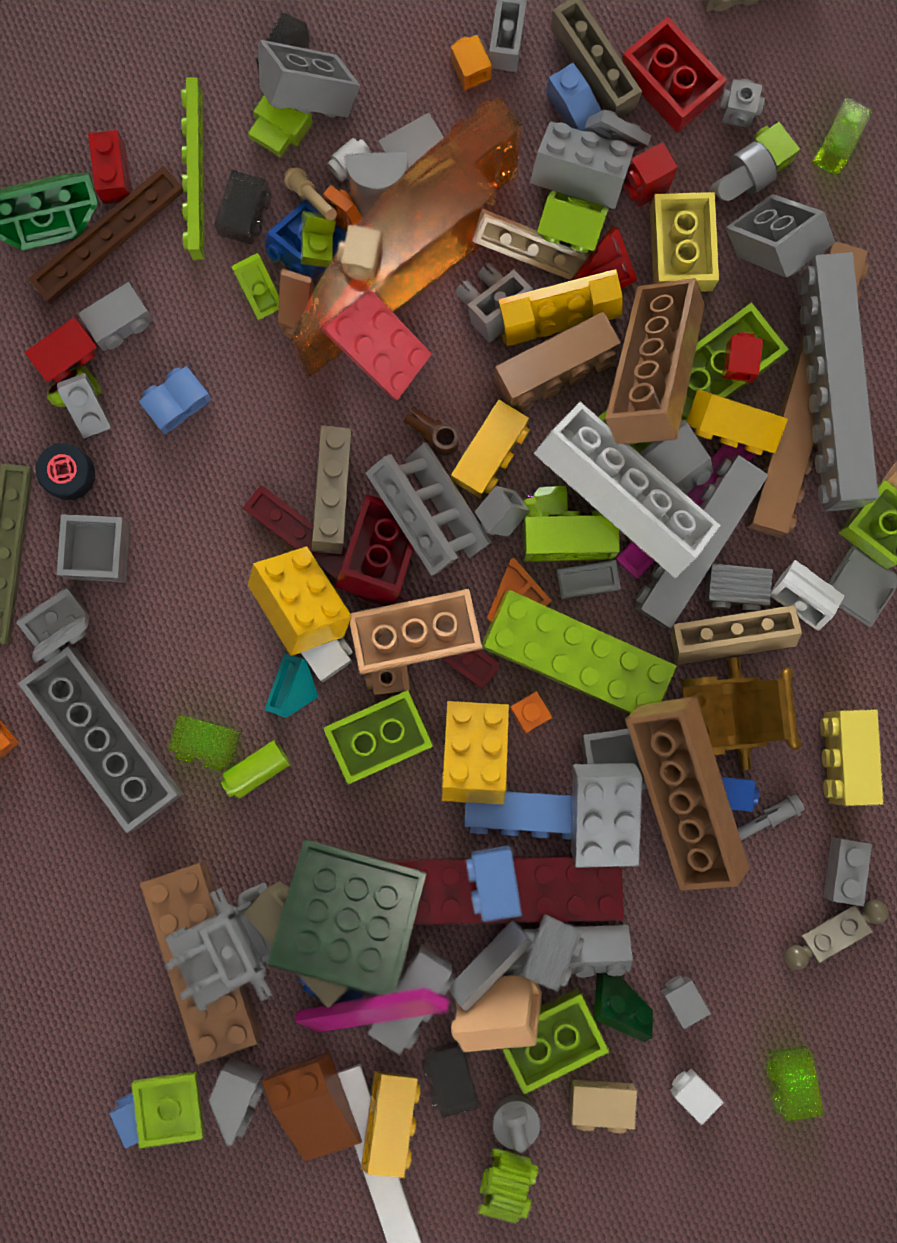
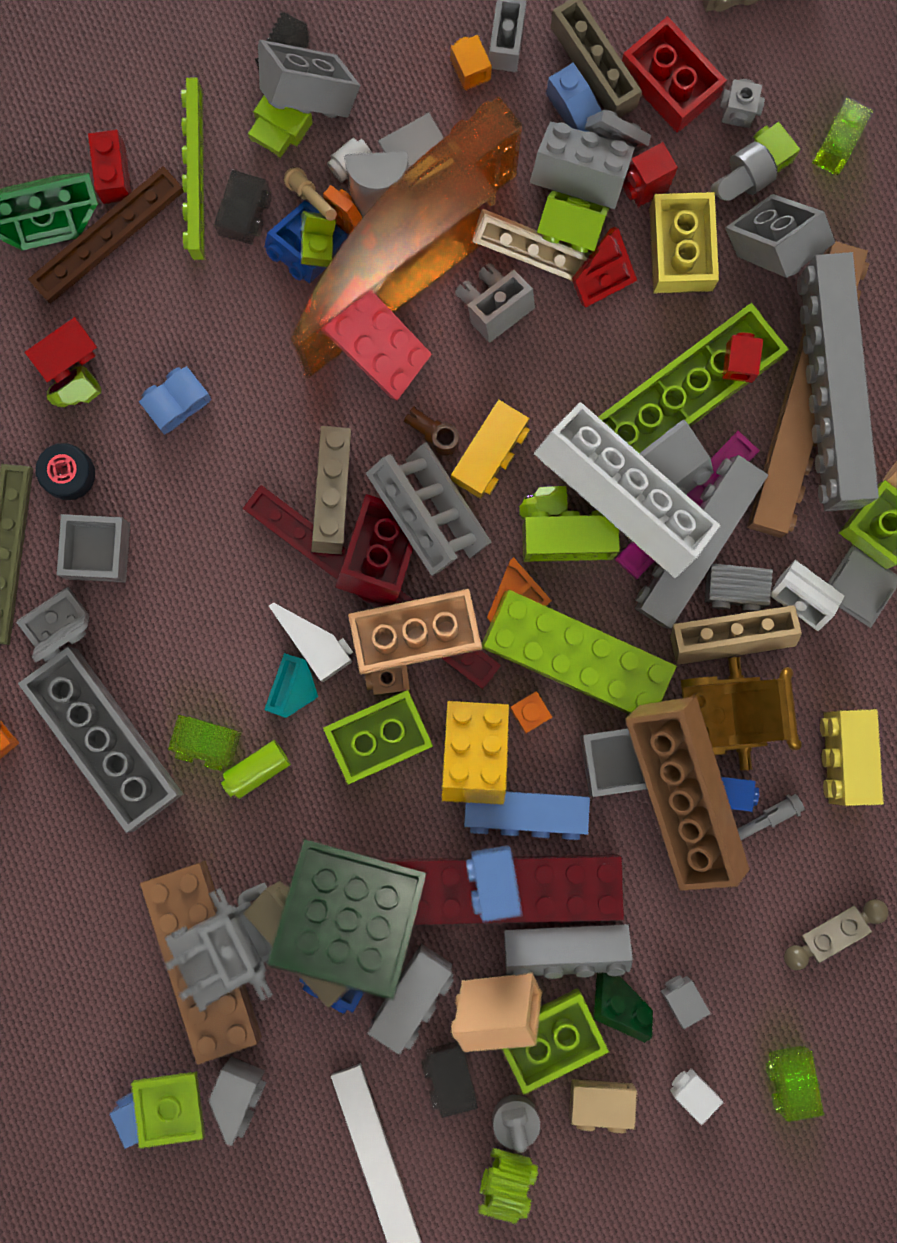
(83, 405): light grey plate -> none
(116, 317): light grey brick -> none
(257, 286): lime slope -> none
(293, 298): medium nougat slope -> none
(299, 600): yellow brick -> none
(312, 1107): dark orange slope -> none
(360, 252): tan brick -> none
(373, 1010): dark pink tile -> none
(390, 1124): yellow brick -> none
(490, 965): light grey tile -> none
(501, 511): light grey brick -> none
(551, 953): light grey brick -> none
(557, 362): medium nougat brick -> none
(560, 307): yellow piece -> none
(588, 579): light grey tile -> none
(606, 815): light grey brick -> none
(656, 362): medium nougat brick -> none
(735, 423): yellow brick -> none
(847, 871): light grey brick -> none

